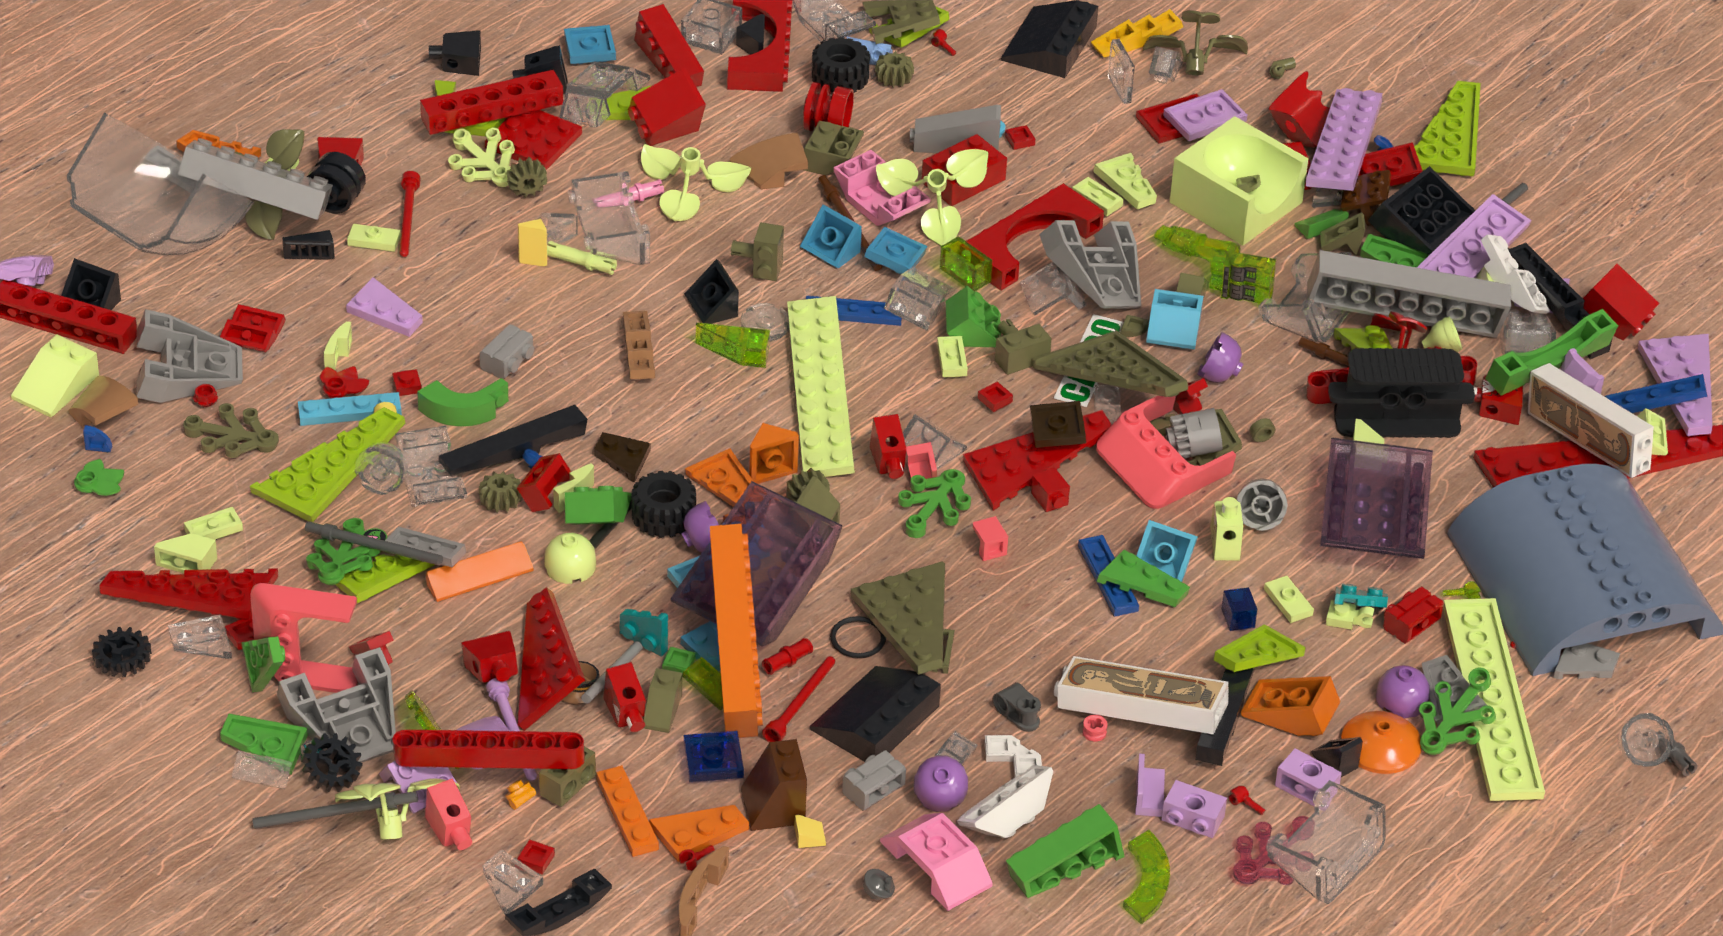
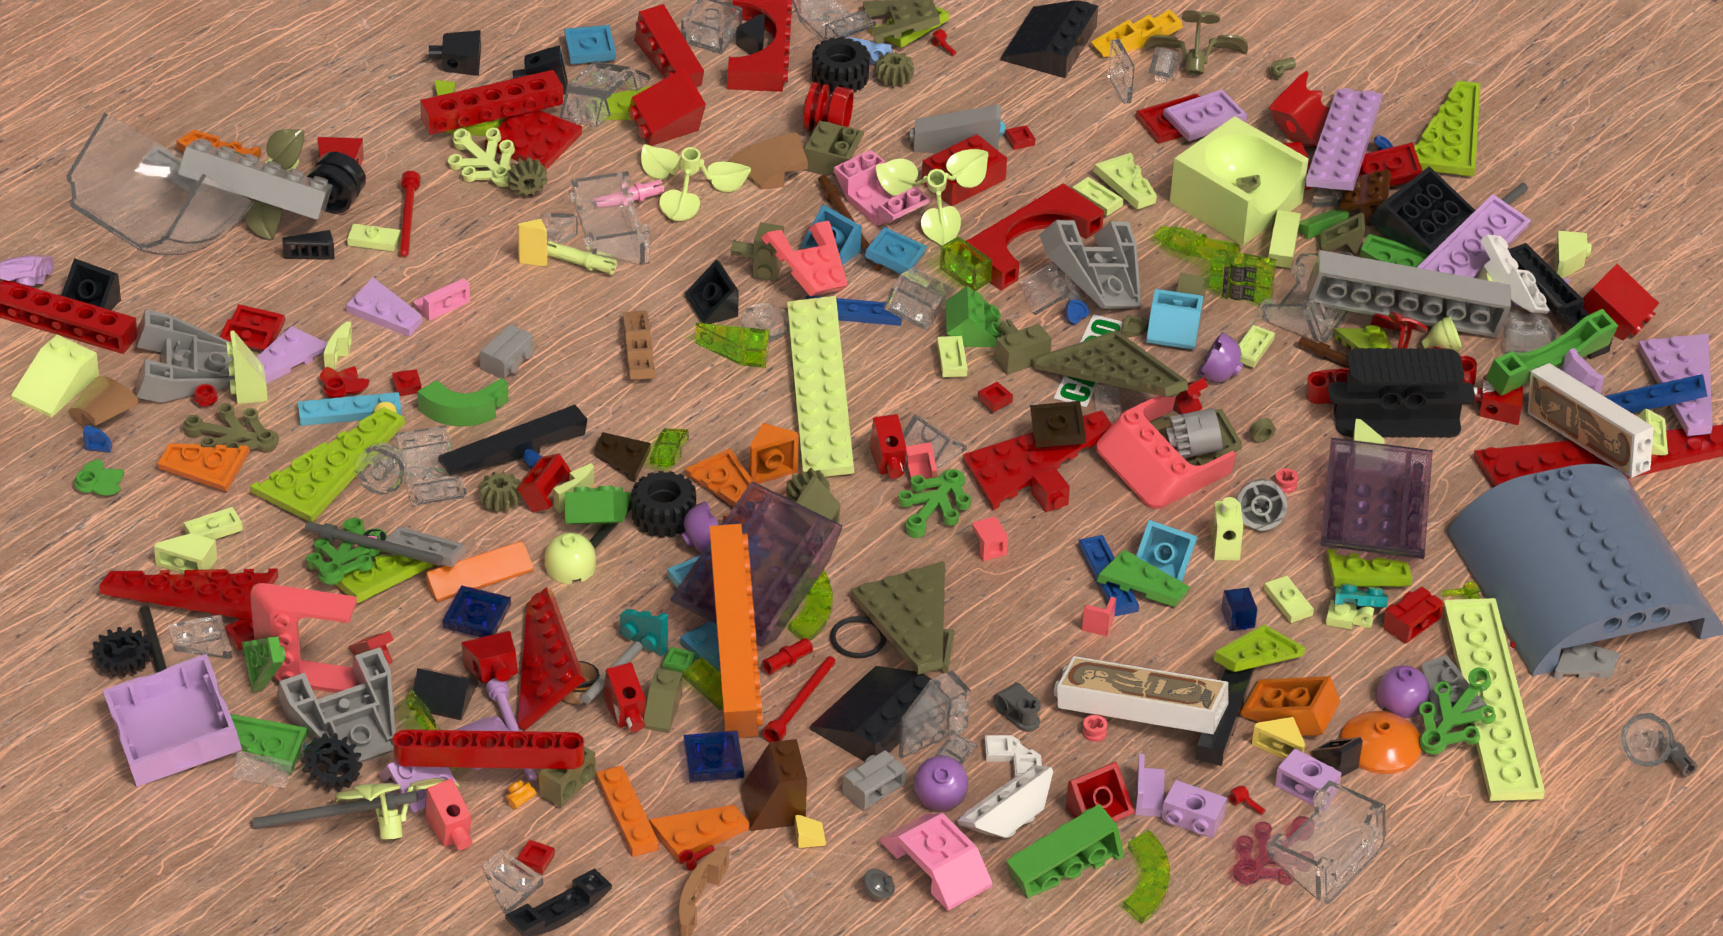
(150, 631): none -> pearl dark grey bar
(172, 720): none -> lavender tile
(205, 465): none -> orange wing
(248, 372): none -> yellowish green slope
(288, 351): none -> lavender wing
(444, 299): none -> bright pink panel
(444, 692): none -> black slope
(476, 612): none -> clear blue plate
(668, 447): none -> clear neon green slope
(815, 268): none -> coral wing
(816, 610): none -> clear neon green tile
(935, 714): none -> clear slope
(1075, 311): none -> blue piece
(1099, 620): none -> coral panel
(1101, 787): none -> red slope
(1255, 345): none -> yellowish green plate
(1278, 737): none -> light yellow slope
(1284, 238): none -> yellowish green slope
(1291, 477): none -> coral bush
(1366, 572): none -> lime wing
(1570, 252): none -> yellowish green slope

